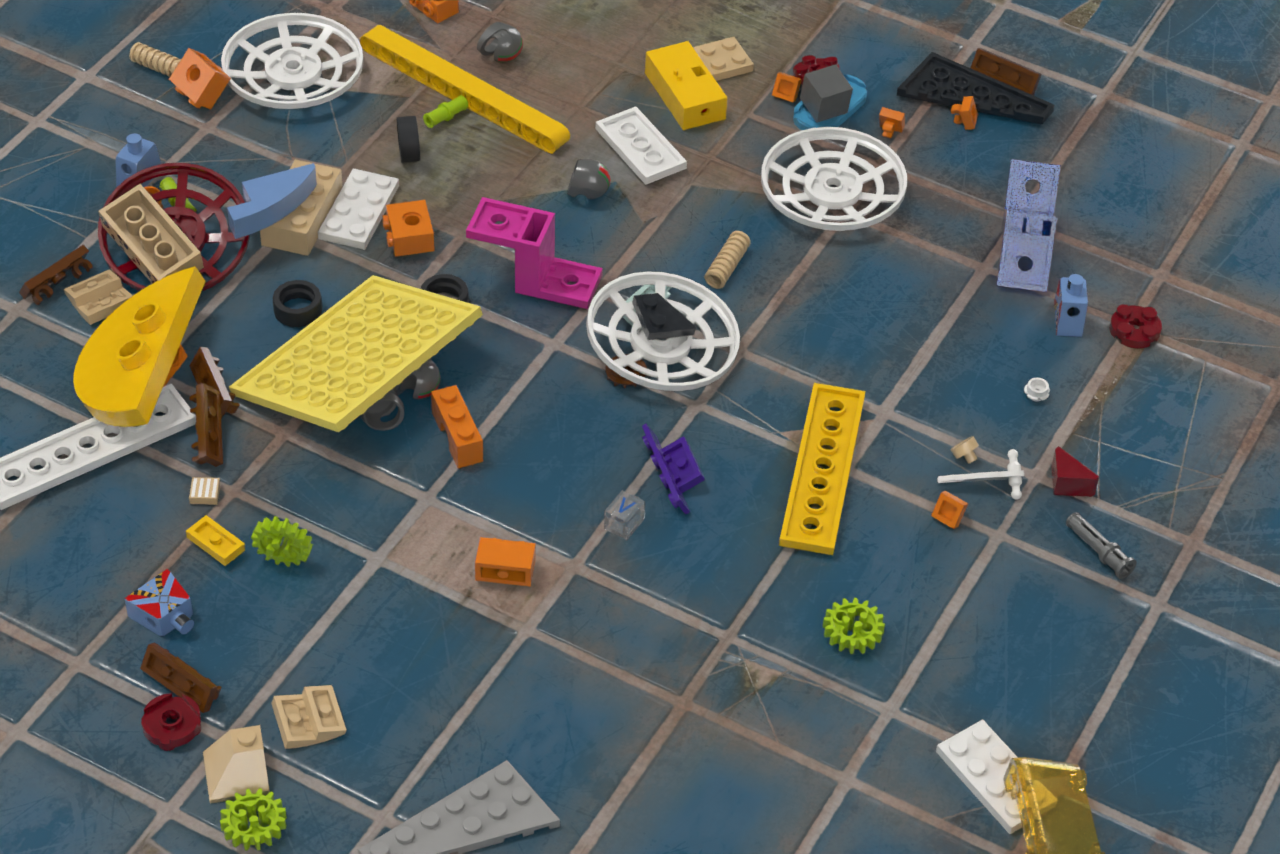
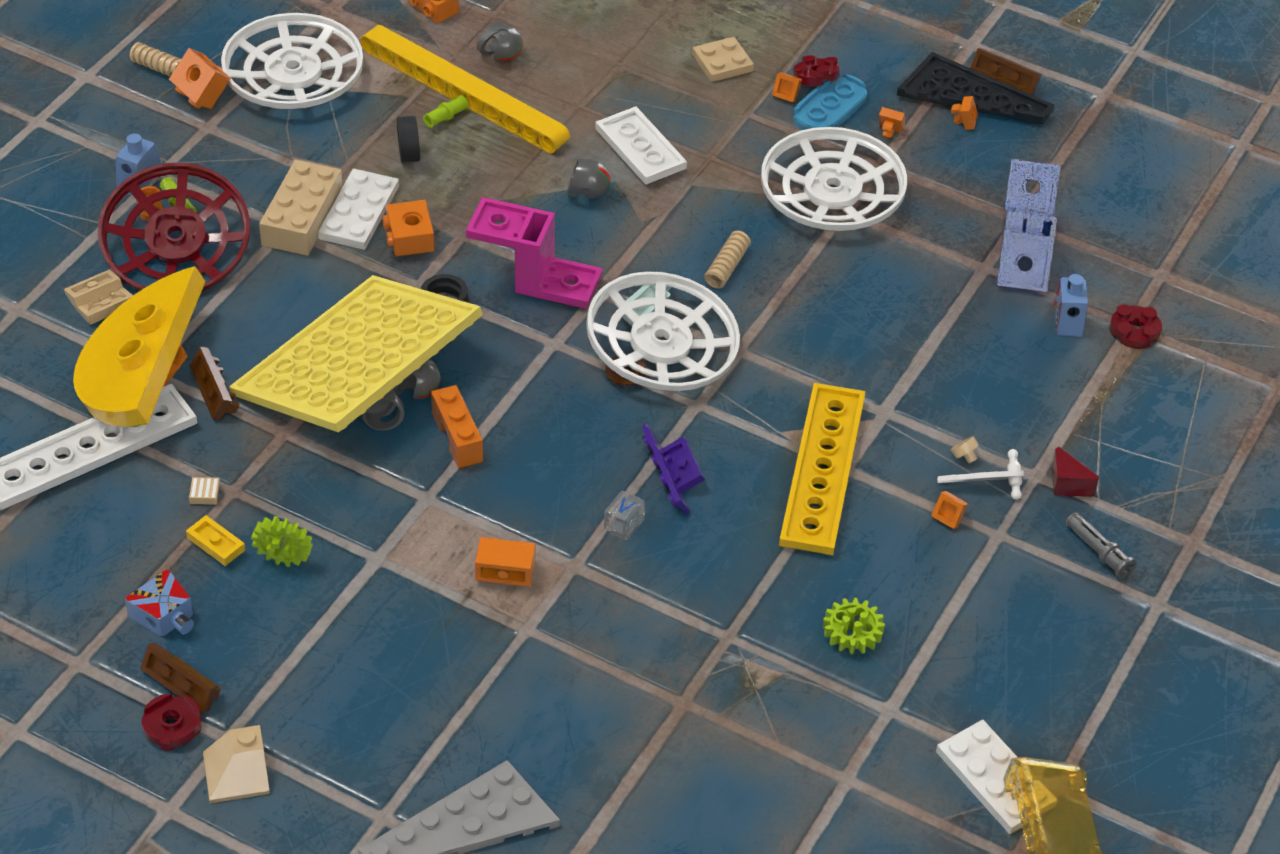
(56, 274): reddish brown plate -> none
(149, 235): tan brick -> none
(207, 425): reddish brown plate -> none
(235, 819): lime gear -> none
(271, 199): medium blue slope -> none
(293, 290): black tyre -> none
(308, 717): tan slope -> none
(660, 318): black wing -> none
(685, 85): yellow brick -> none
(826, 93): dark grey head -> none
(1037, 389): white plate -> none

